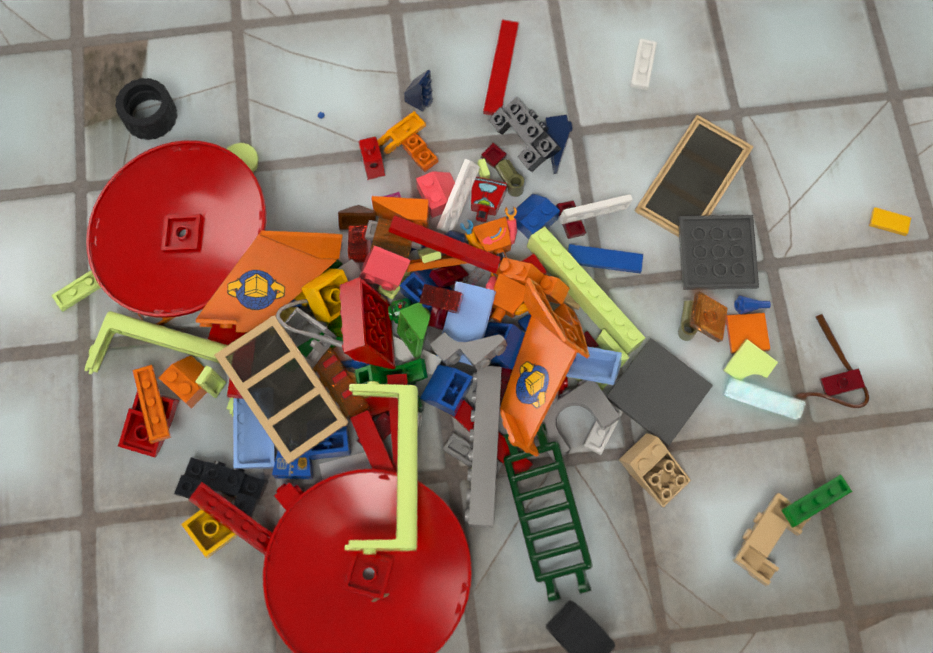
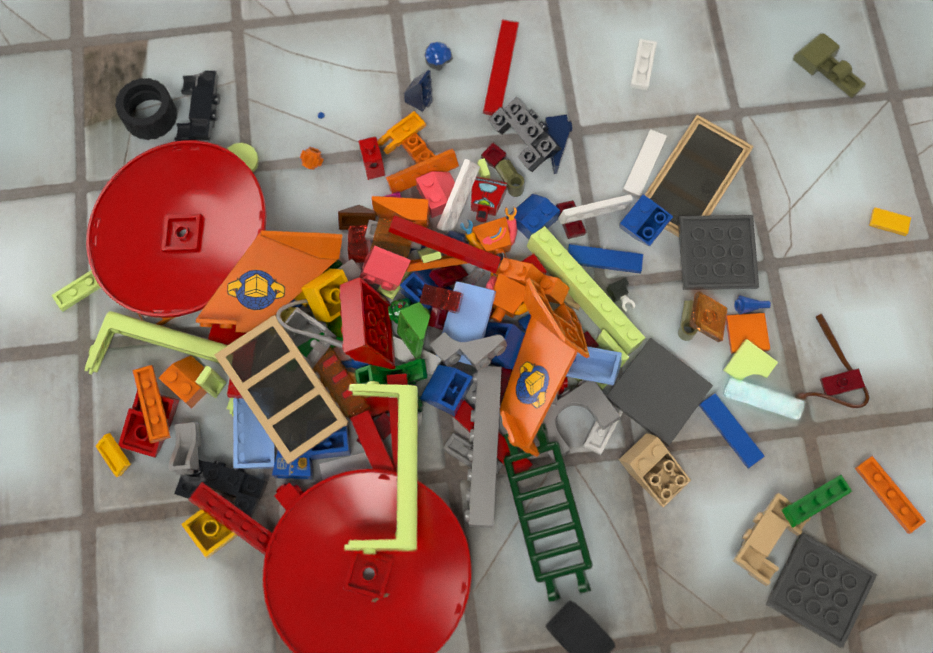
(113, 455): none -> yellow tile
(185, 454): none -> light grey arch
(202, 106): none -> black bracket
(311, 158): none -> orange gear
(407, 178): none -> orange plate
(437, 54): none -> blue piece
(619, 291): none -> pearl dark grey piece
(644, 163): none -> white tile
(645, 221): none -> blue slope
(731, 430): none -> blue tile
(819, 56): none -> olive plate
(821, 590): none -> dark grey tile
(890, 495): none -> orange plate

